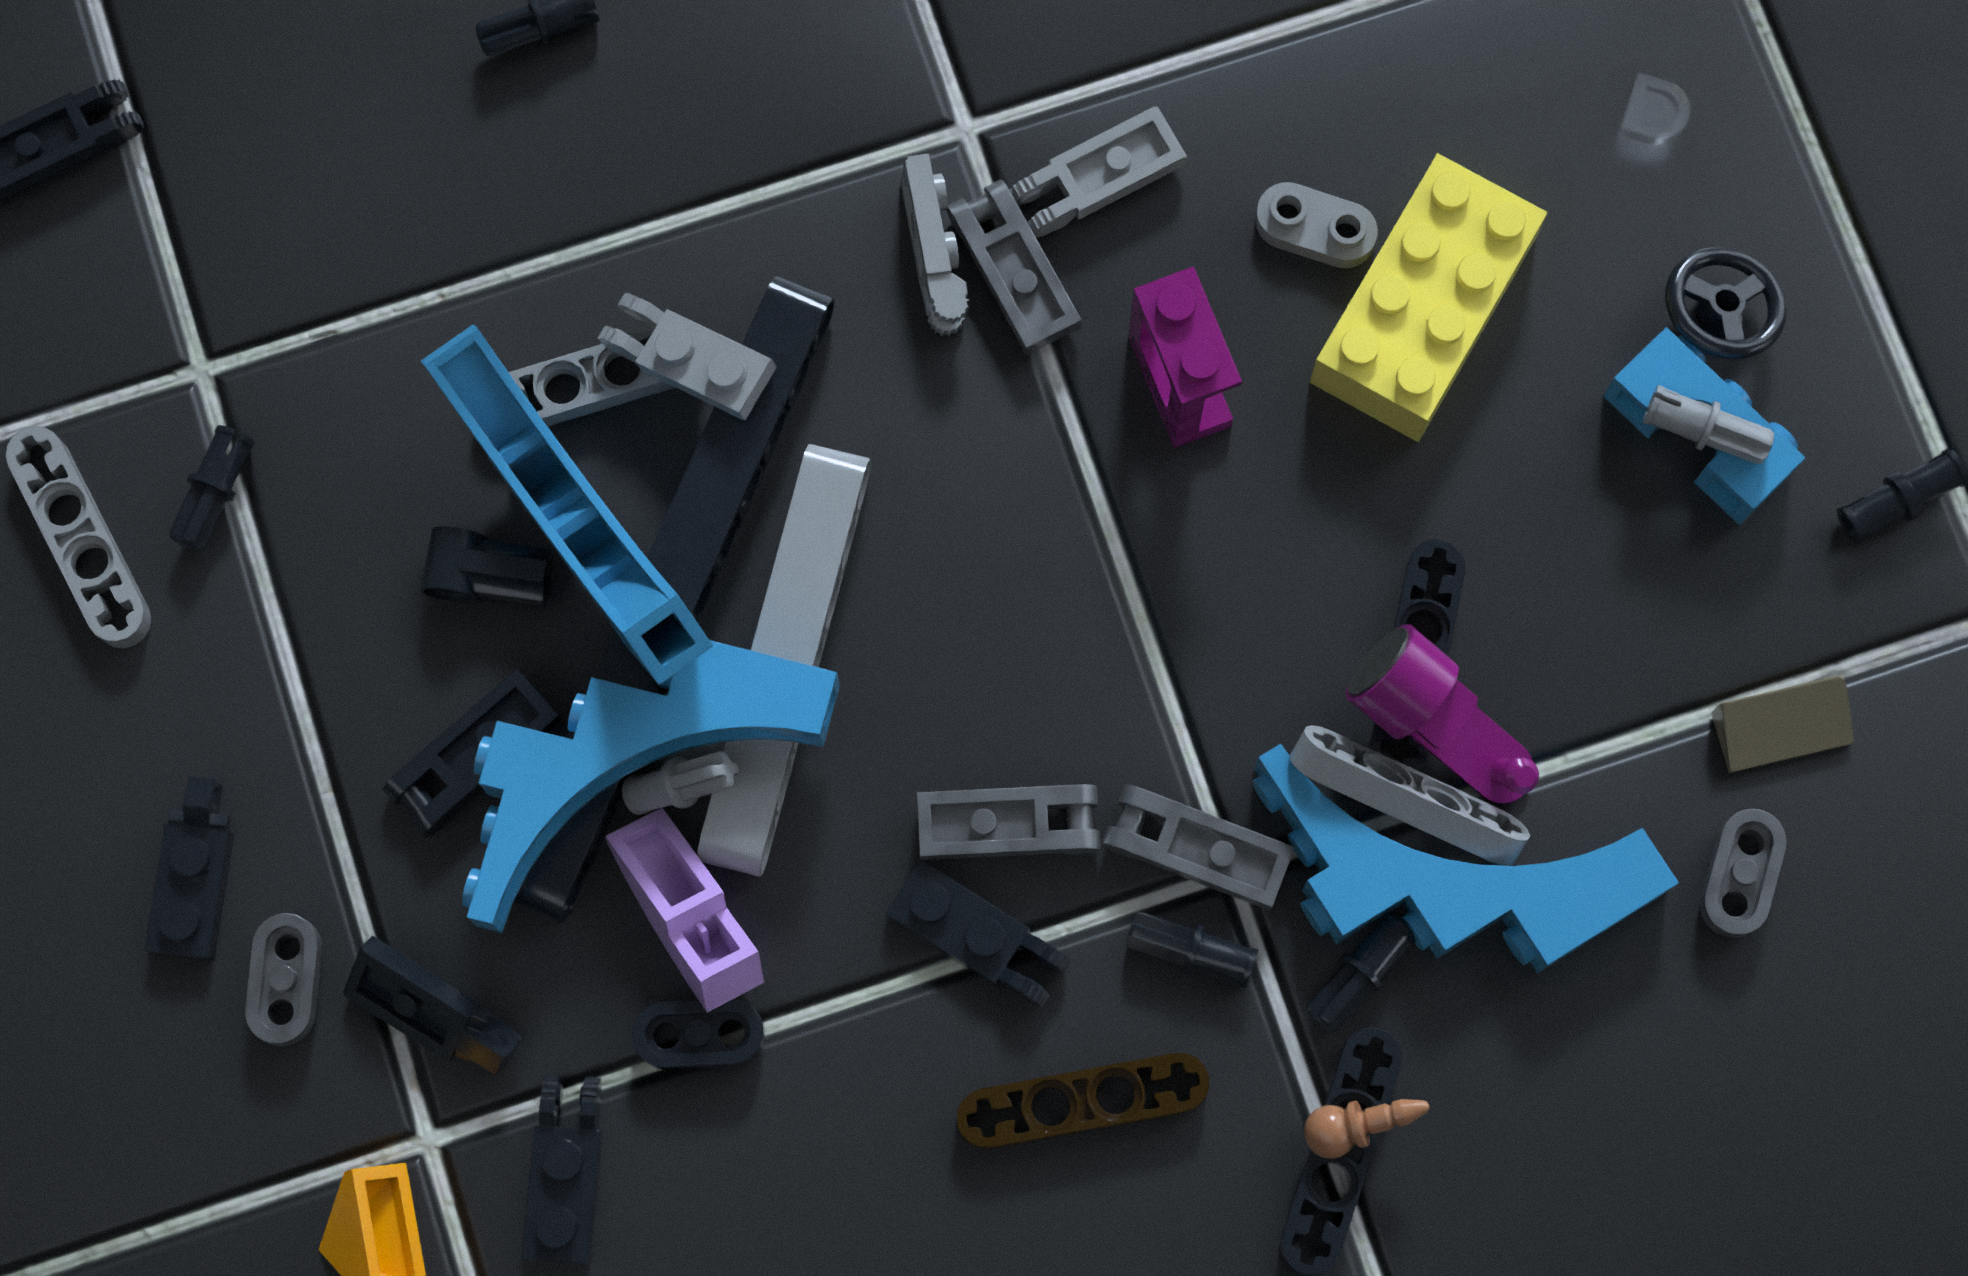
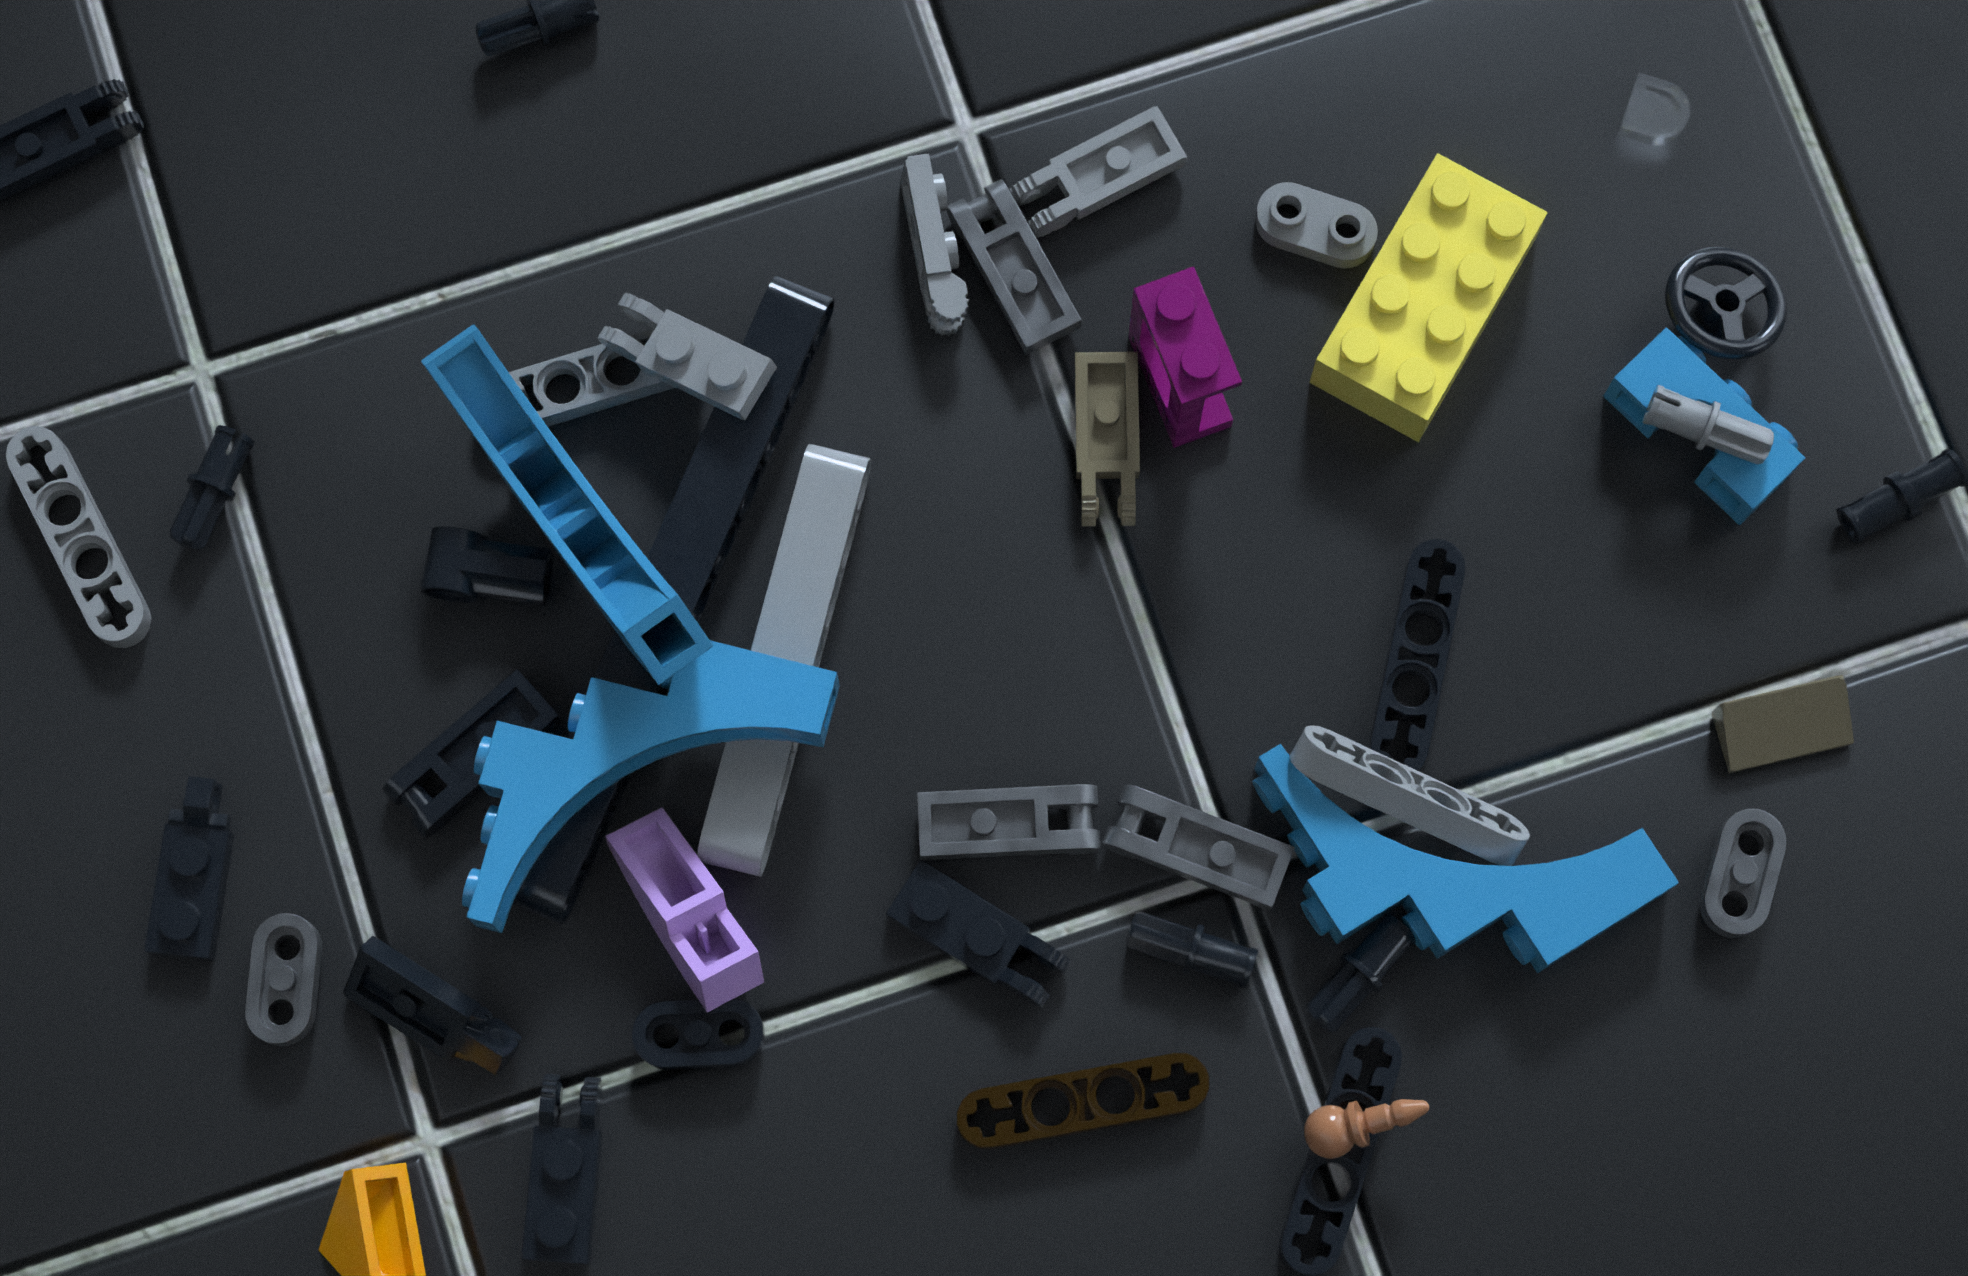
(679, 782): light grey axle -> none
(1107, 429): none -> dark tan hinge
(1415, 692): magenta piece -> none

